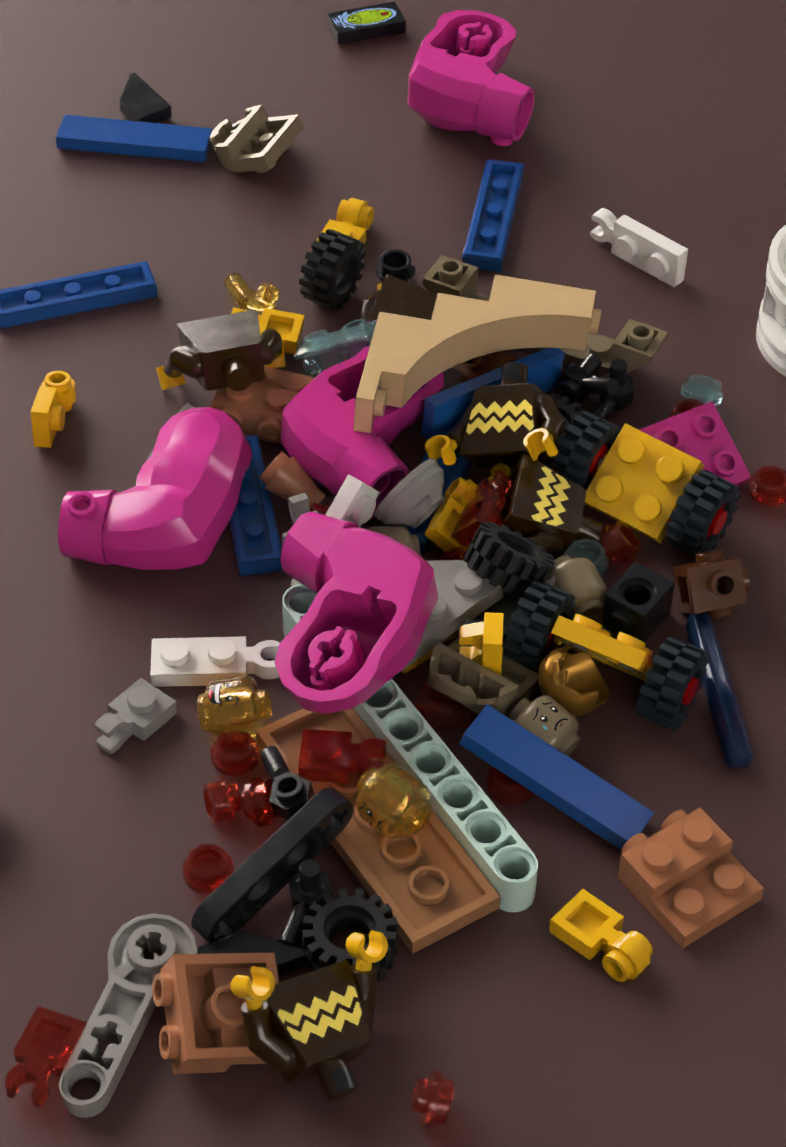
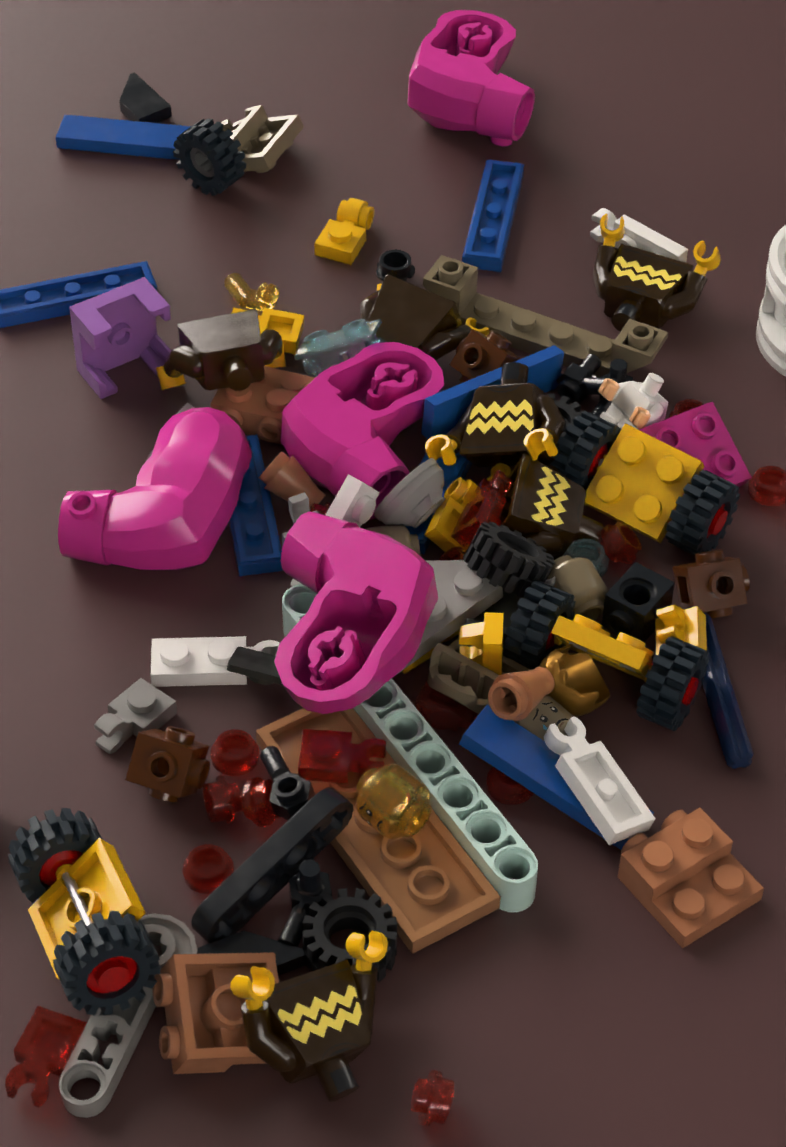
(48, 411): yellow plate -> none
(84, 911): none -> plate
(118, 330): none -> medium lavender panel
(169, 763): none -> reddish brown brick
(209, 156): none -> black bush
(233, 706): clear yellow head -> none
(254, 664): none -> pearl dark grey bracket
(332, 269): black tyre -> none
(366, 22): tile -> none
(518, 315): tan arch -> none
(518, 693): none -> nougat cone
(593, 926): yellow plate -> none
(598, 783): none -> white plate
(634, 402): none -> white piece
(646, 284): none -> dark brown torso
(682, 624): none -> yellow tile
(702, 389): clear light blue plate -> none

